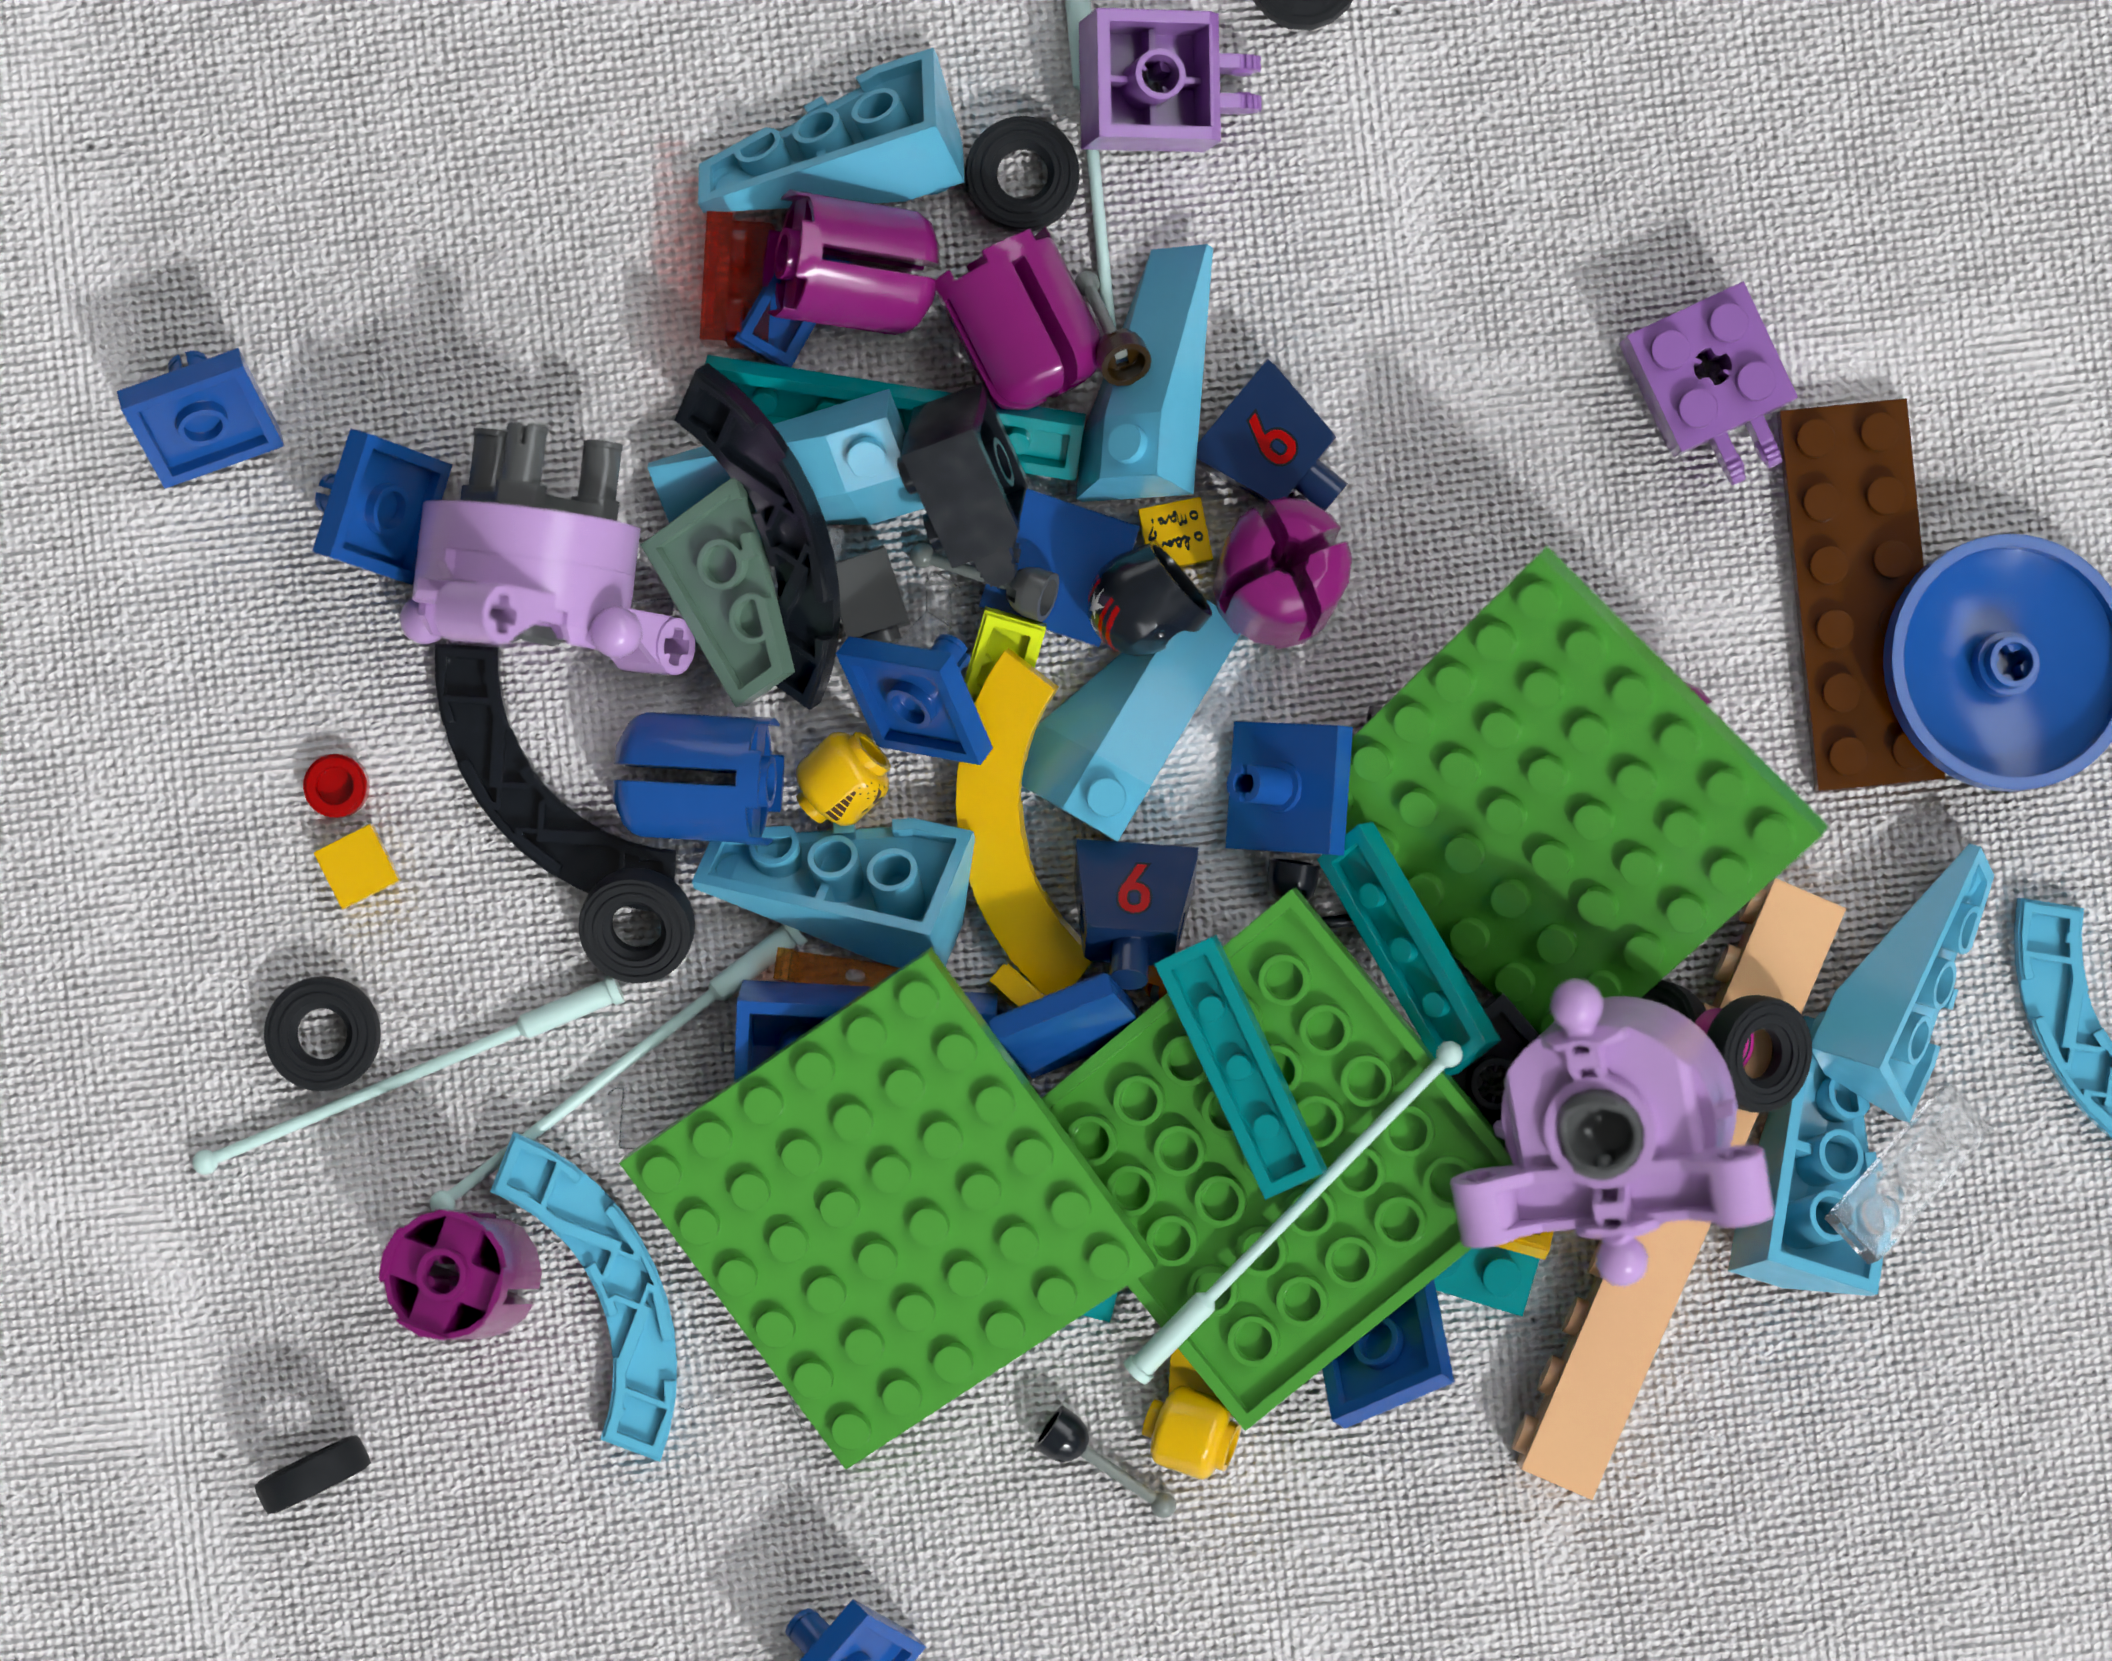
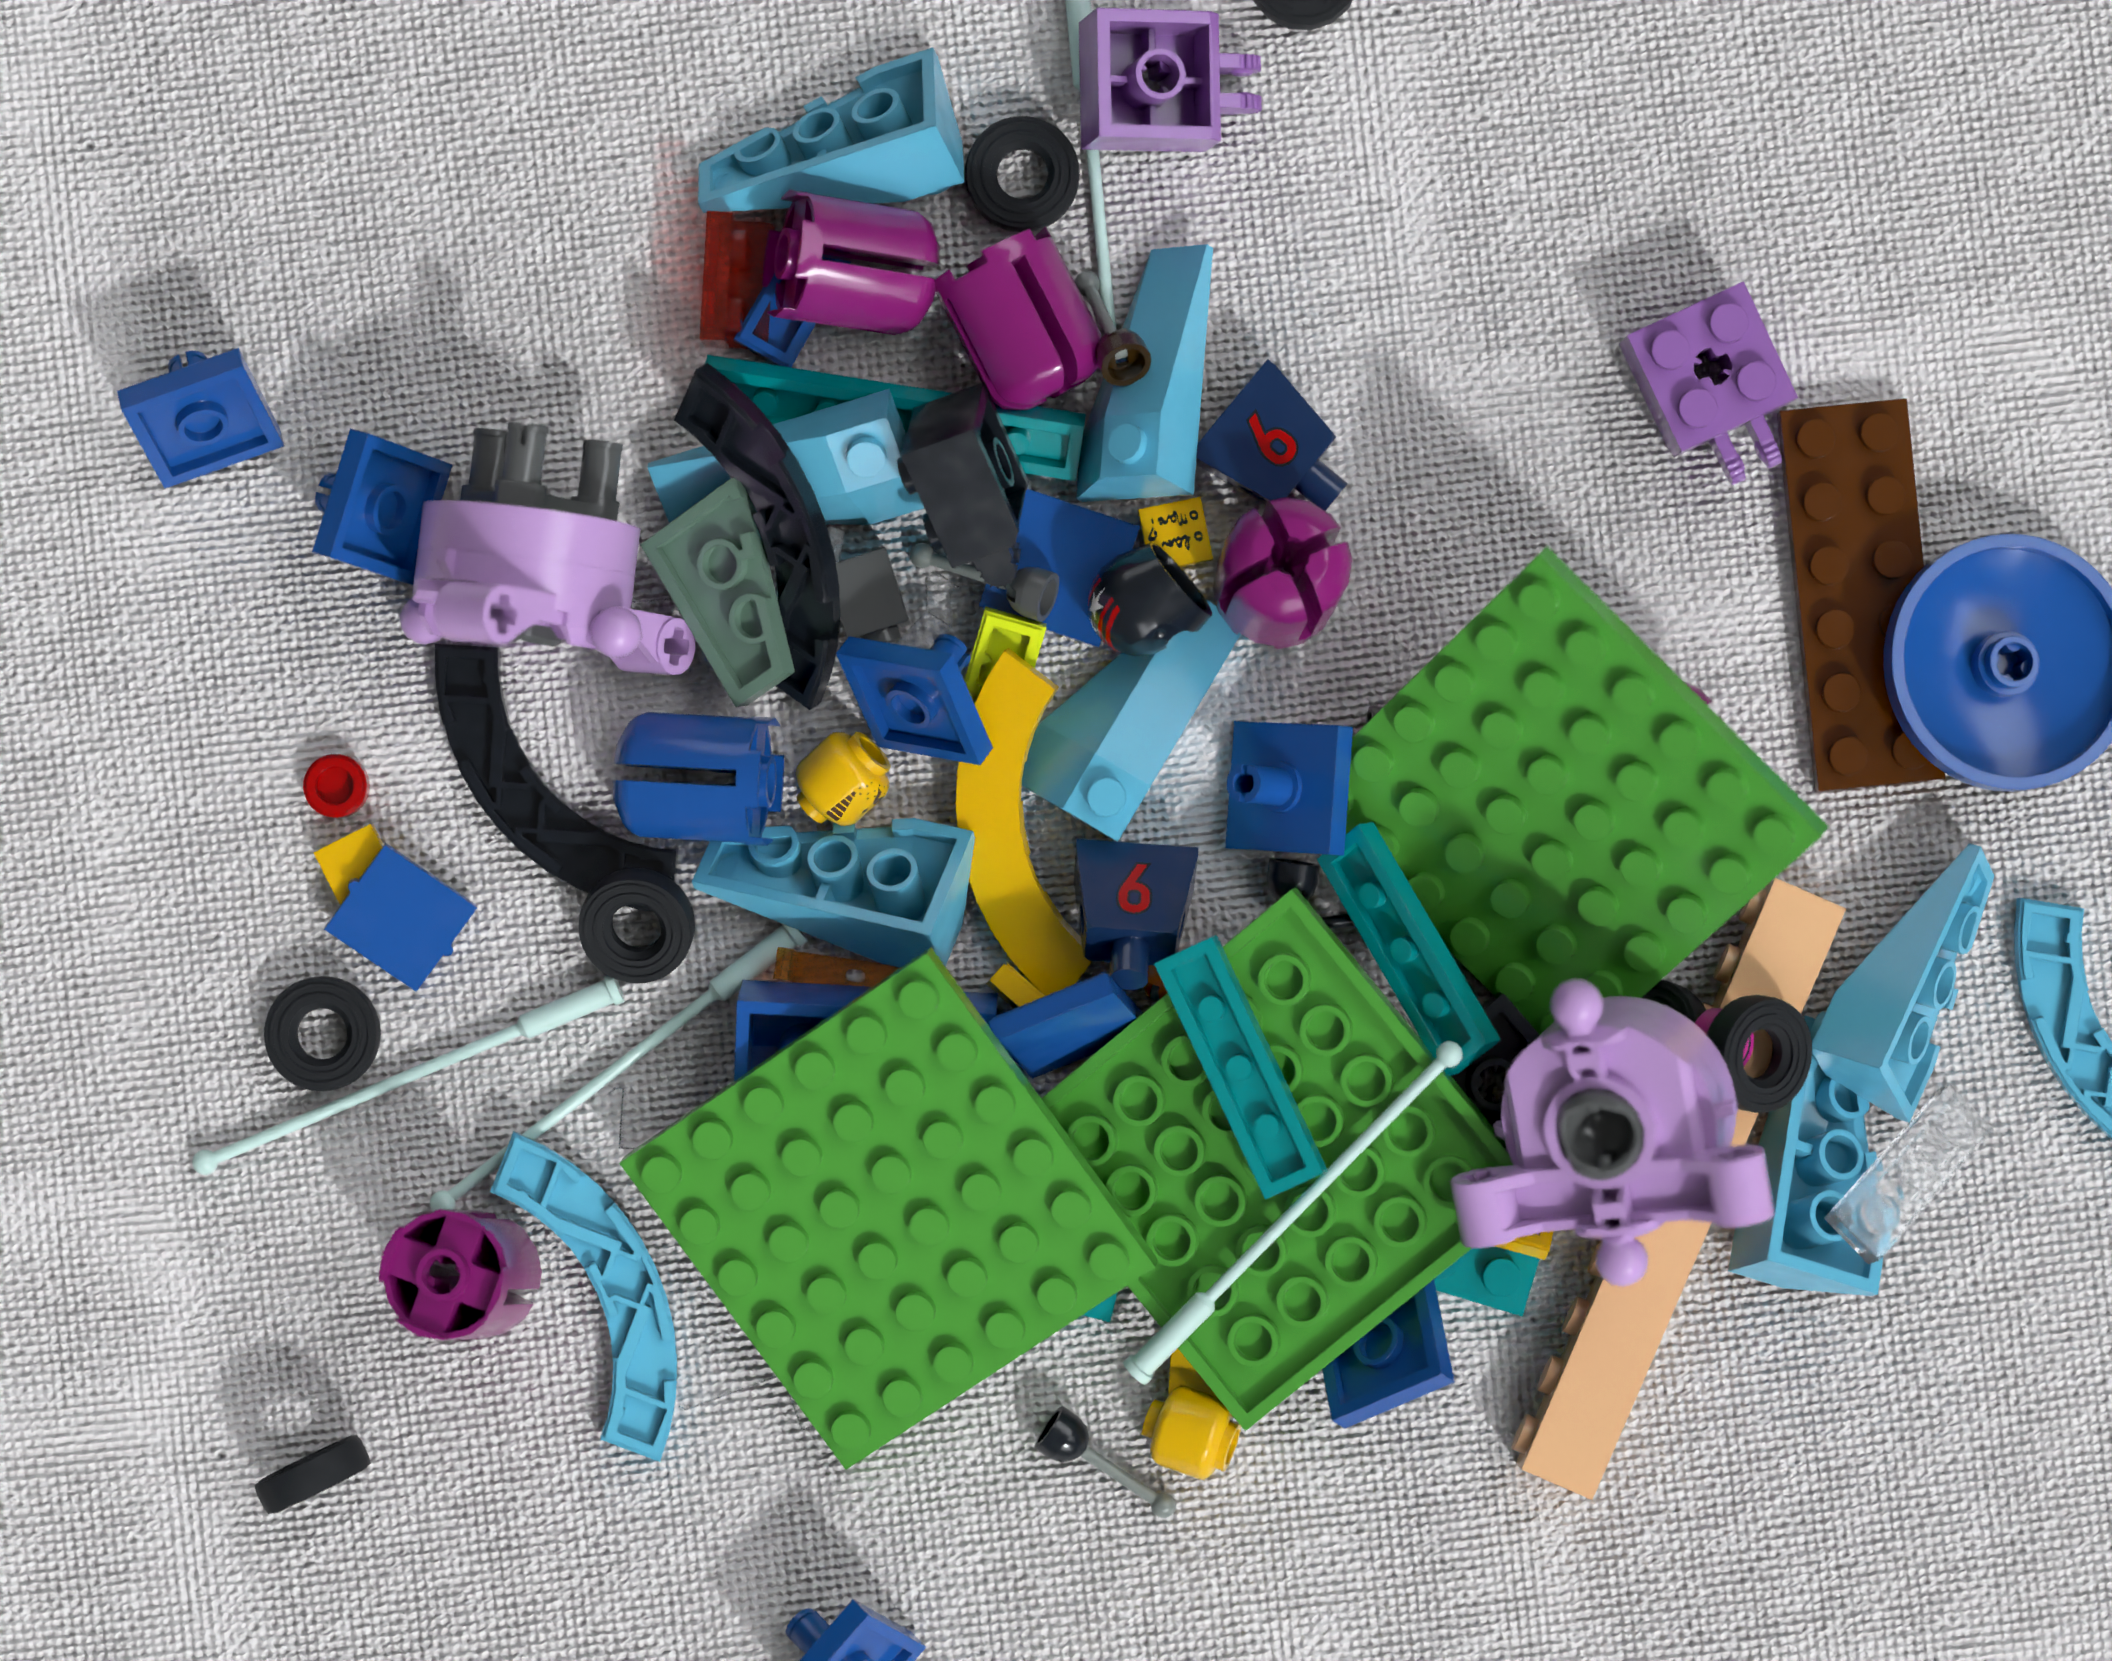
(400, 917): none -> blue piece

